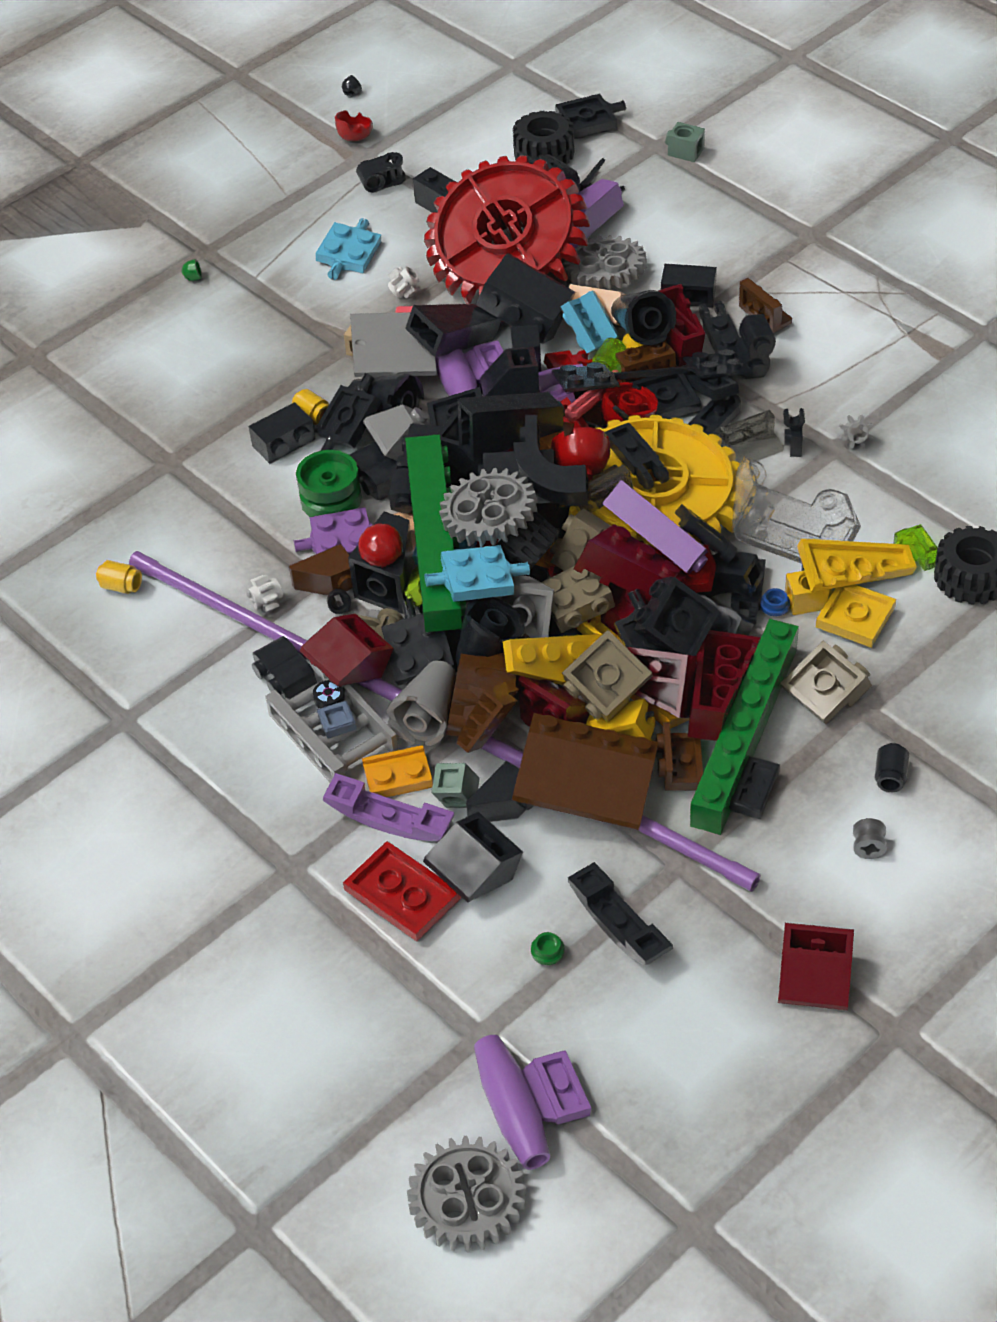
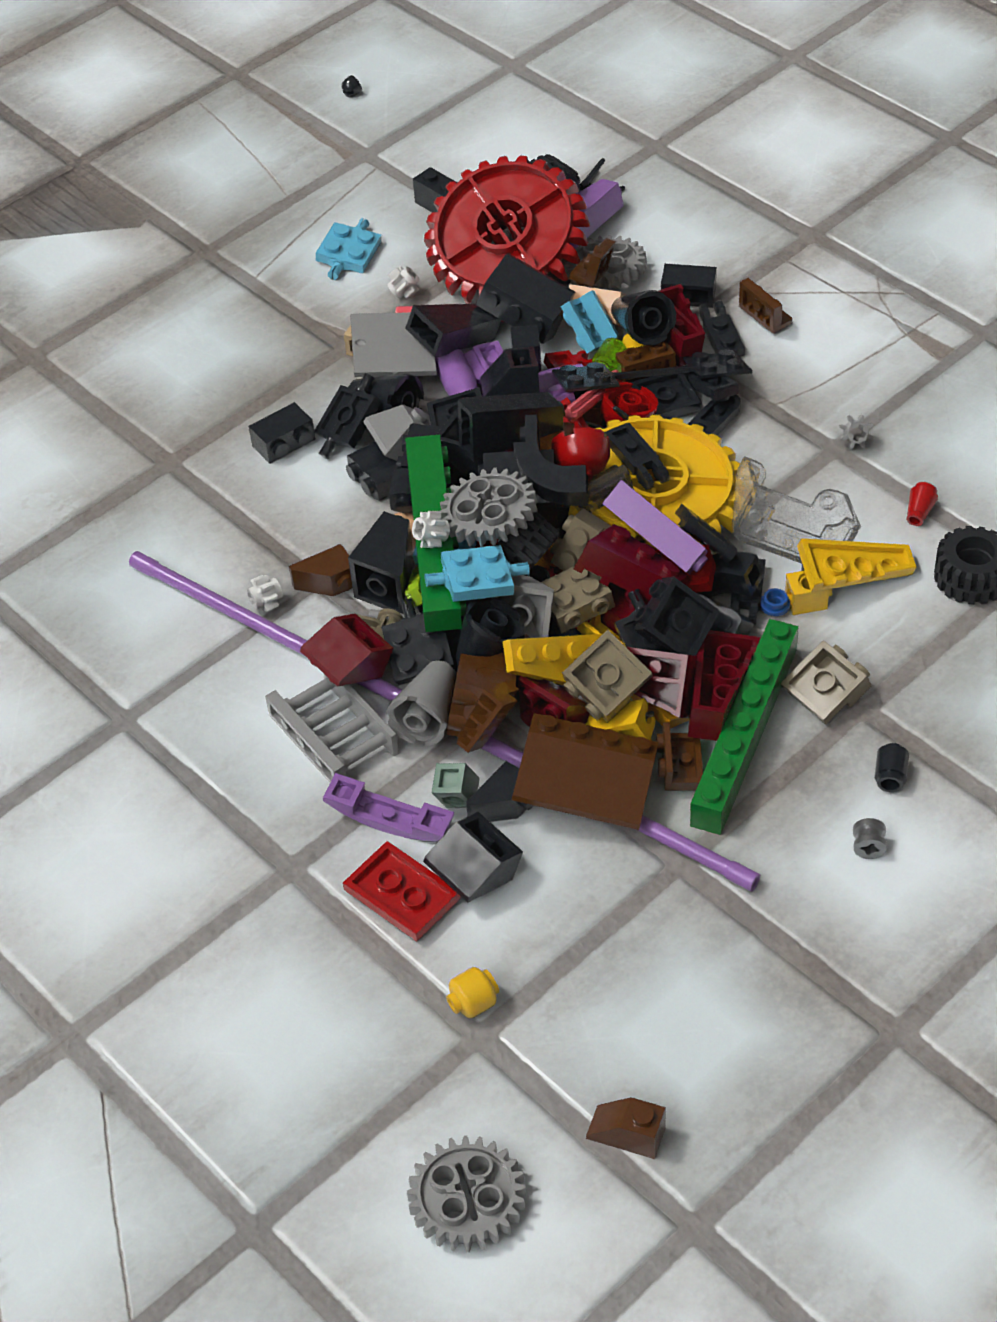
(119, 577): yellow brick -> none
(191, 270): green hinge -> none
(283, 668): black brick -> none
(311, 404): yellow brick -> none
(327, 694): black tile -> none
(328, 483): green wheel -> none
(332, 603): black hinge -> none
(335, 529): medium lavender plate -> none
(336, 719): sand blue tile -> none
(353, 128): red hair -> none
(380, 173): black piece -> none
(380, 545): red hair -> none
(398, 772): light orange plate -> none
(430, 529): none -> white gear
(472, 992): none -> yellow head
(527, 1097): medium lavender plate -> none
(544, 134): black tyre -> none
(547, 948): green plate -> none
(590, 114): black plate -> none
(593, 266): none -> reddish brown bracket
(616, 917): black slope -> none
(629, 1126): none -> reddish brown slope
(685, 141): sand green brick -> none
(752, 437): clear smoke panel -> none
(755, 344): black brick -> none
(755, 787): black plate -> none
(793, 436): black plate -> none
(816, 966): dark red slope -> none
(856, 614): yellow plate -> none
(920, 543): clear neon green bracket -> none
(921, 501): none -> red cone

